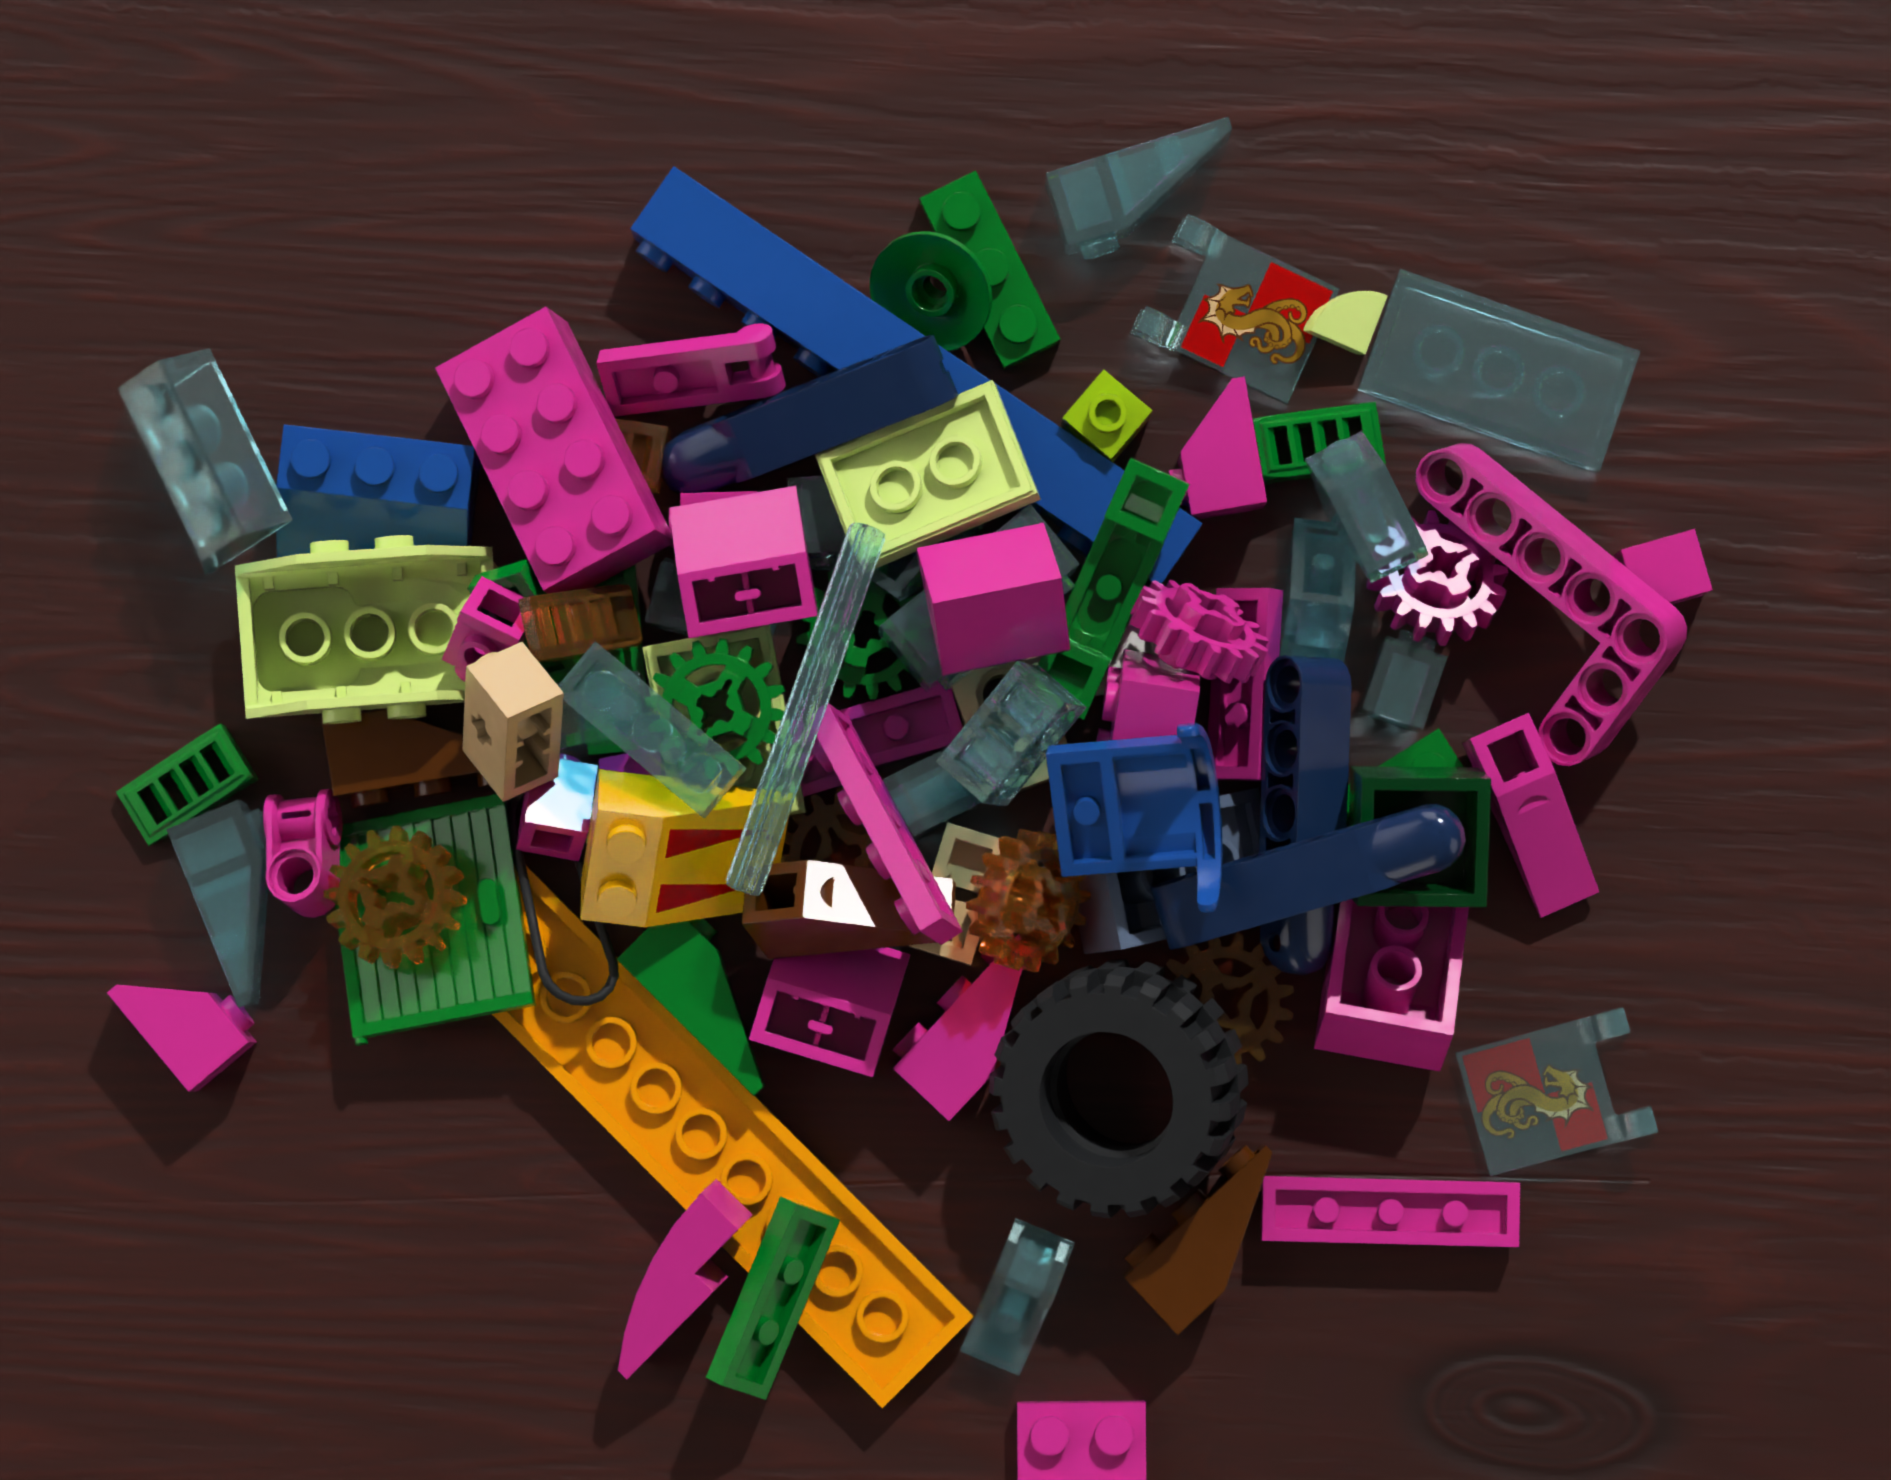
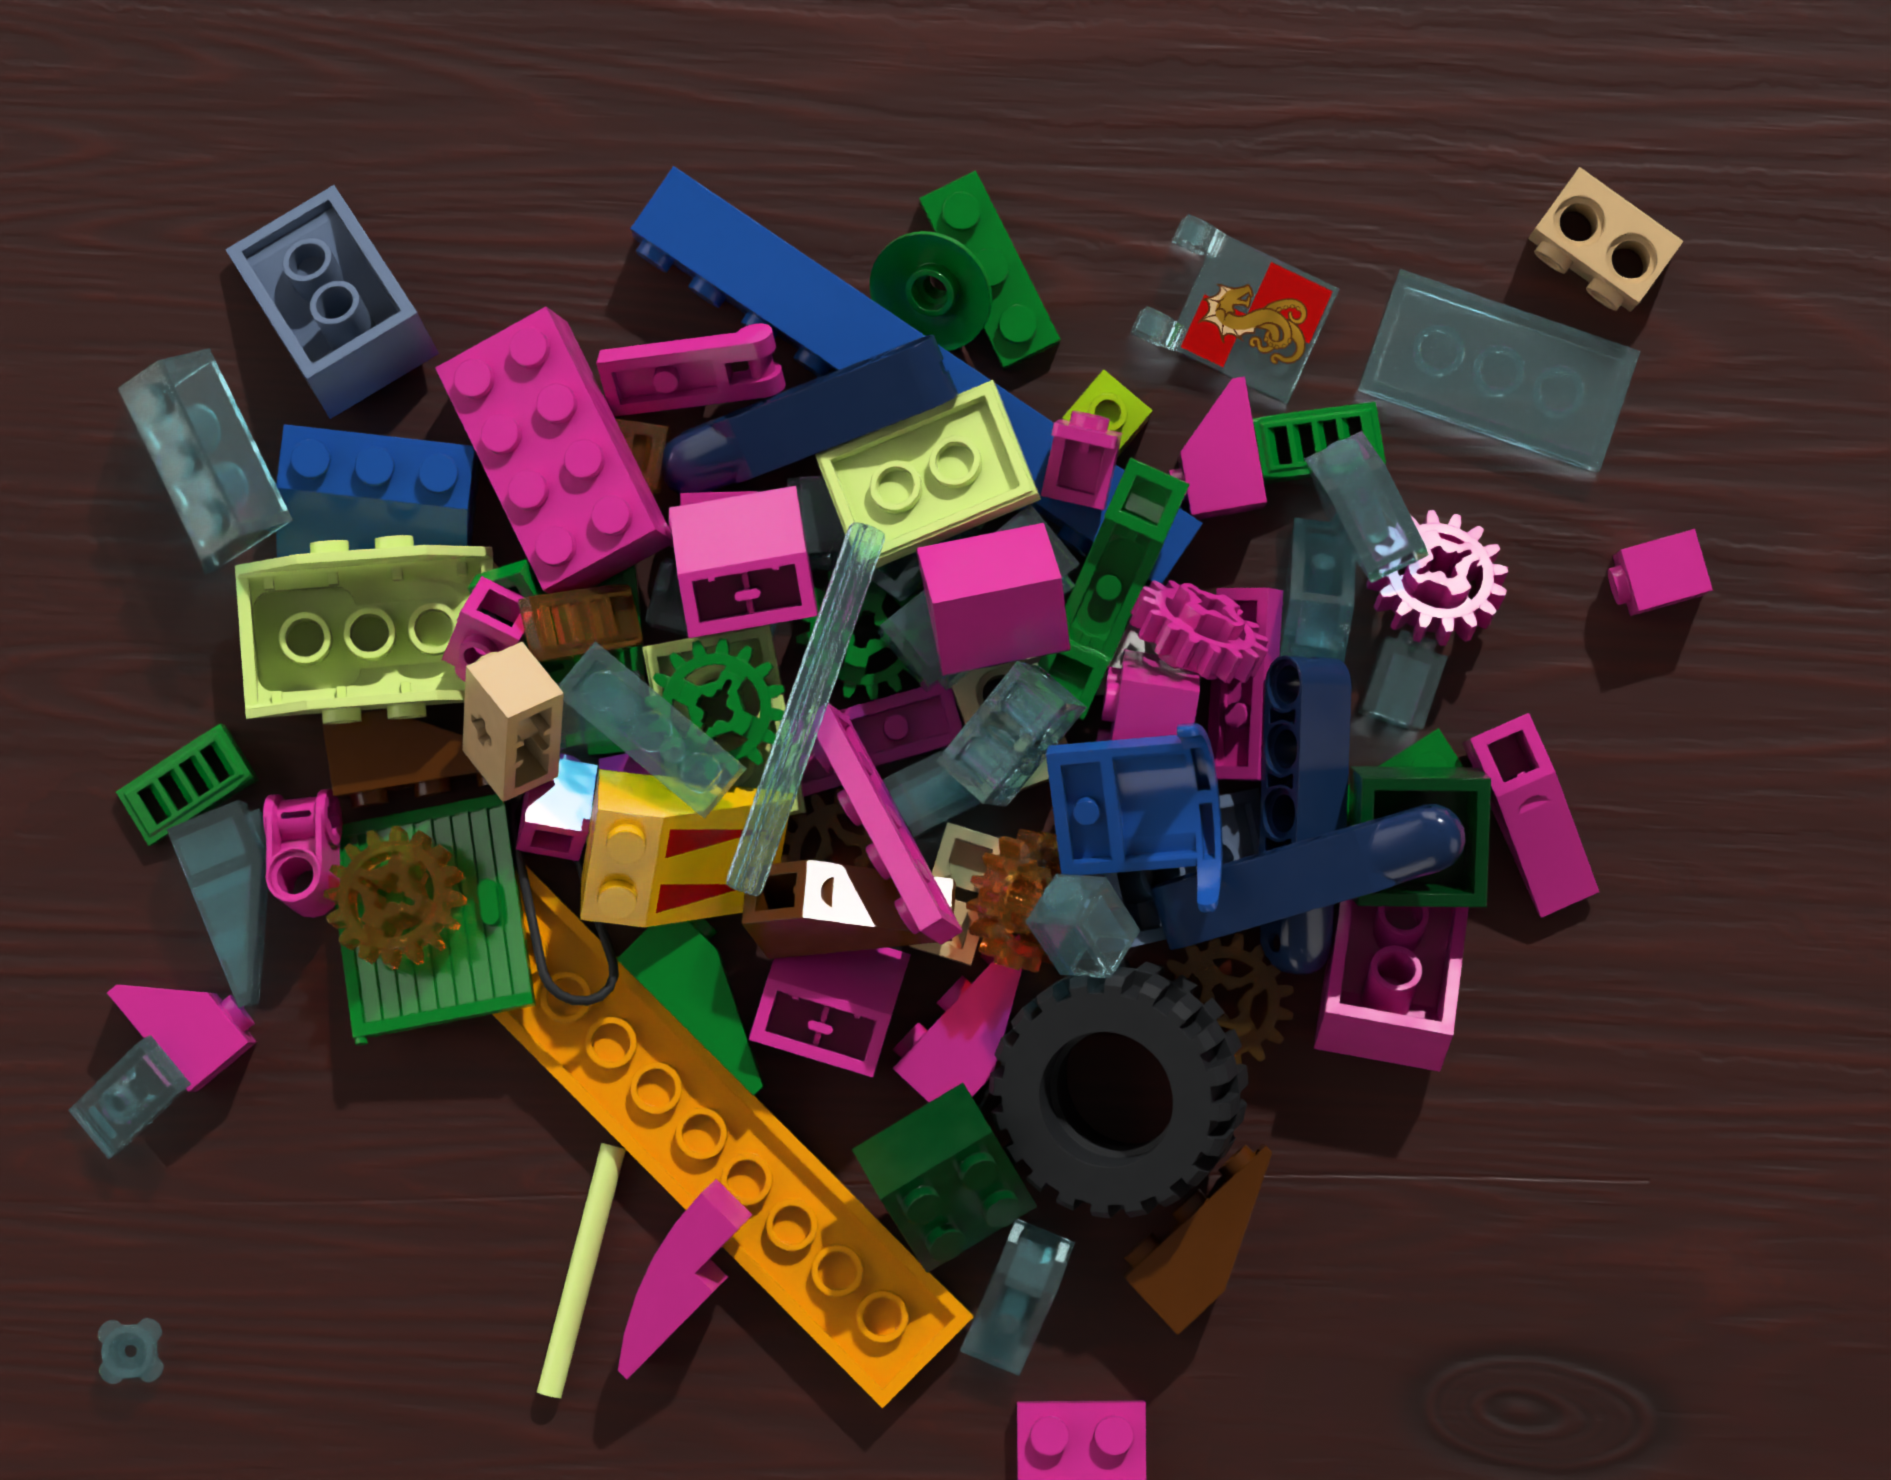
(117, 1364): none -> clear light blue plate
(129, 1096): none -> clear light blue plate
(332, 301): none -> sand blue slope
(581, 1270): none -> yellowish green bar
(772, 1298): green plate -> none
(944, 1178): none -> dark green brick
(1082, 460): none -> dark pink bracket
(1083, 925): none -> clear light blue brick
(1117, 191): clear light blue slope -> none
(1348, 320): yellowish green tile -> none
(1390, 1211): dark pink plate -> none
(1547, 1094): clear light blue flag -> none
(1565, 588): dark pink beam -> none
(1613, 227): none -> tan brick

